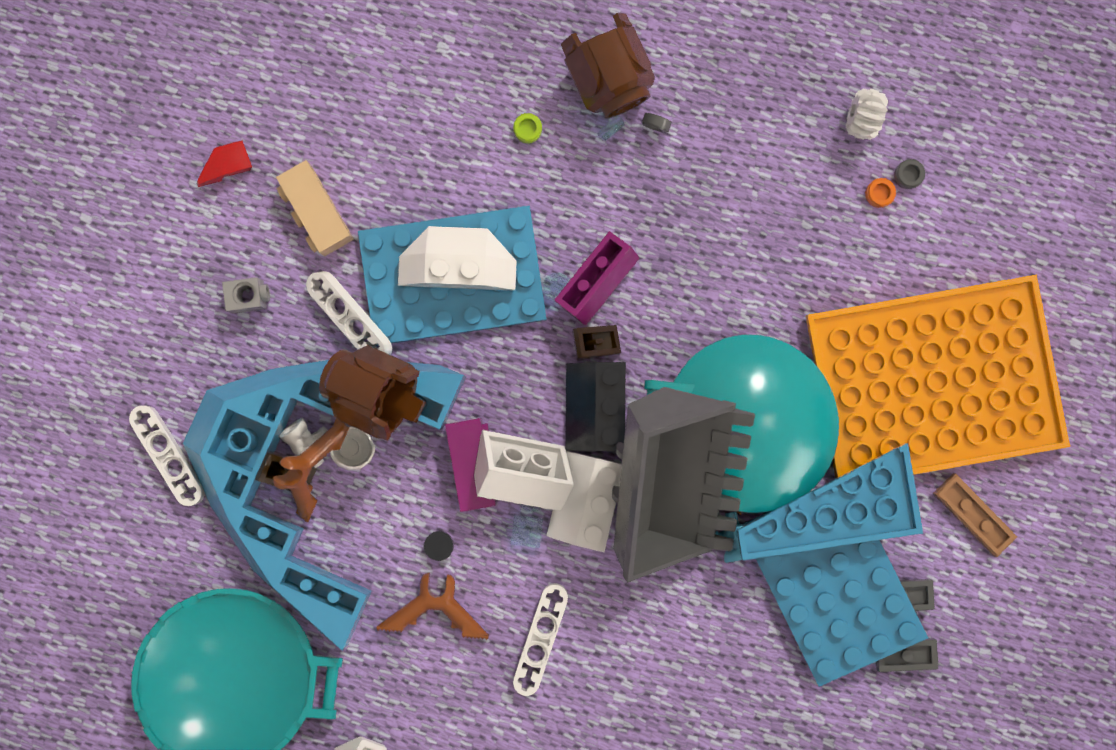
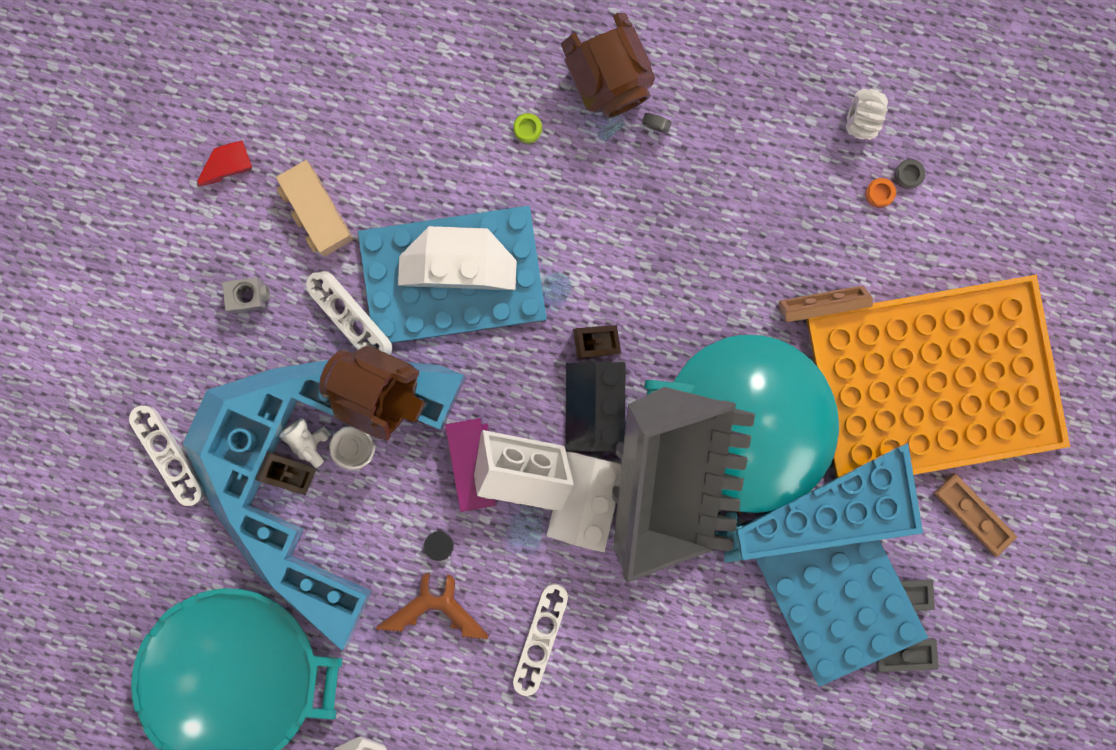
(301, 465): dark orange piece -> none
(597, 278): magenta brick -> none
(825, 303): none -> medium nougat tile

